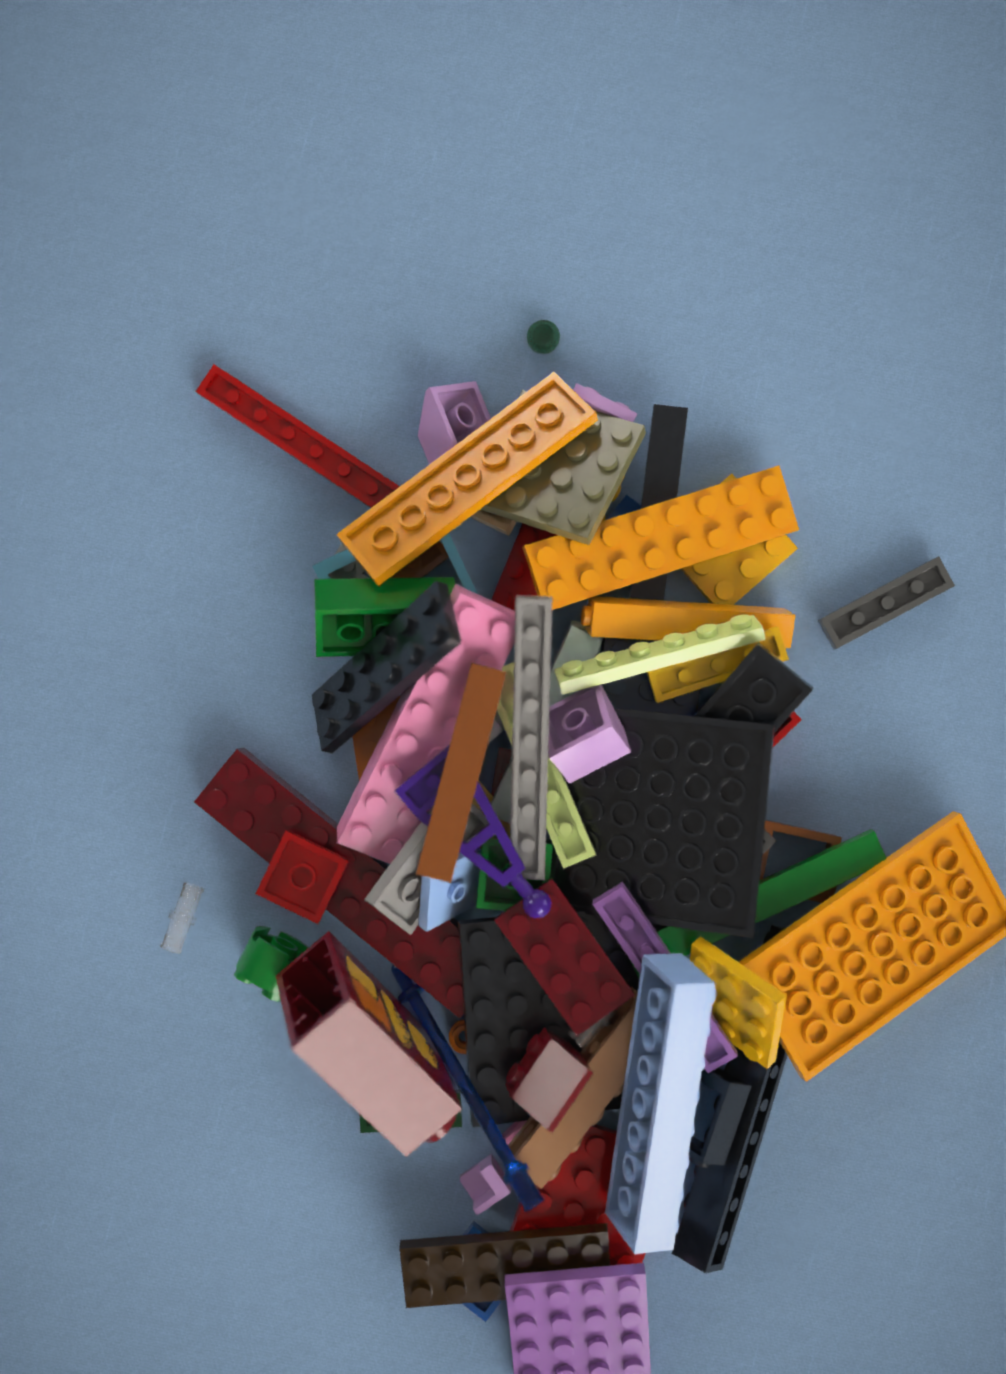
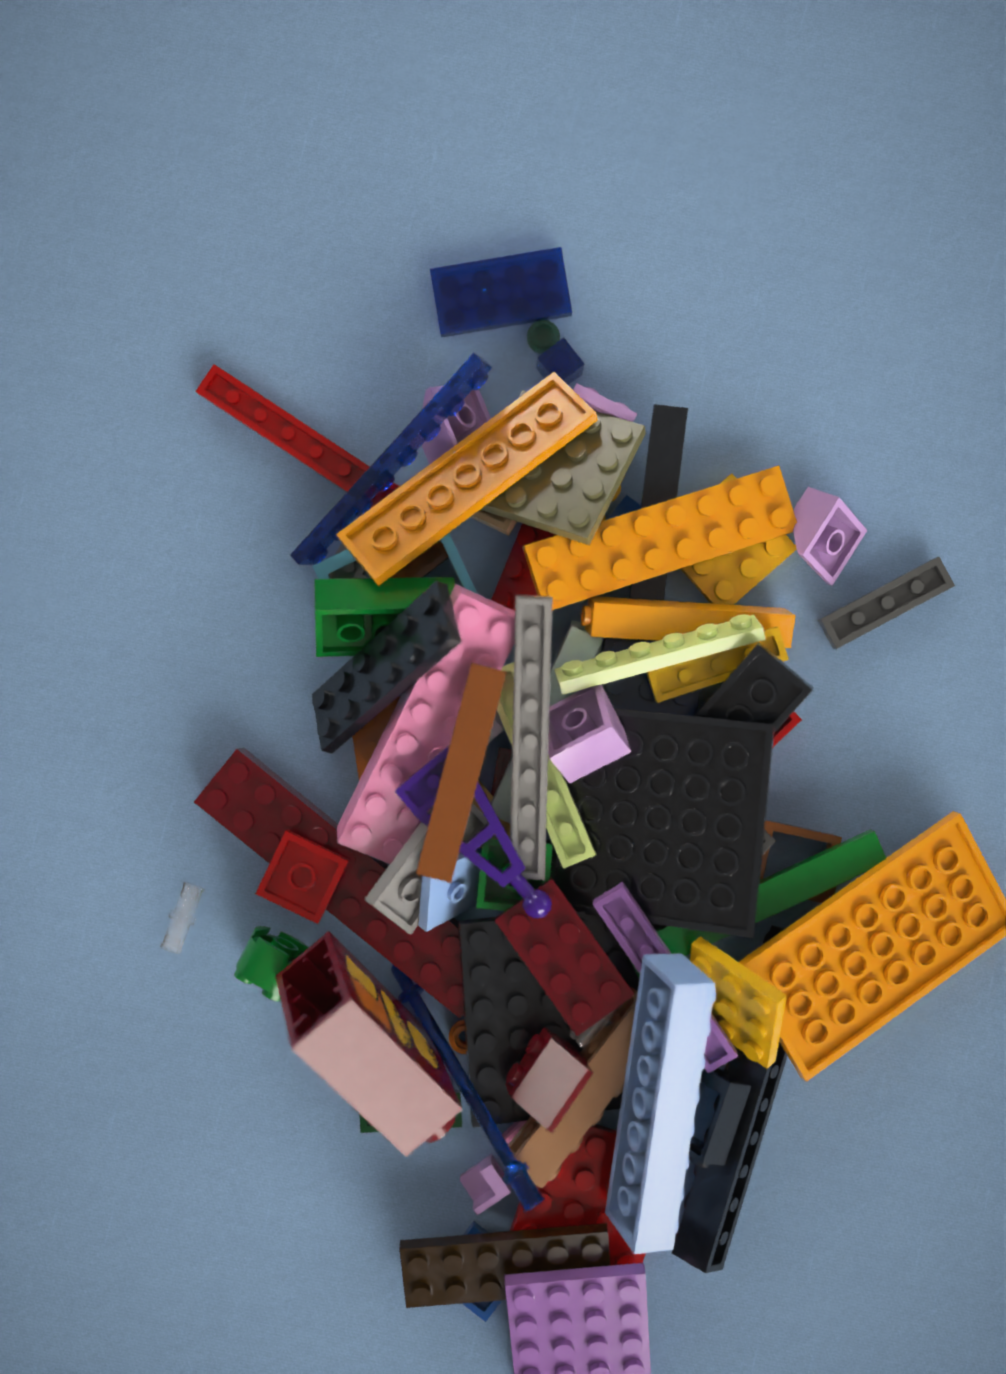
(399, 453): none -> clear blue plate
(501, 292): none -> clear blue plate
(561, 360): none -> clear blue brick
(826, 533): none -> lavender slope

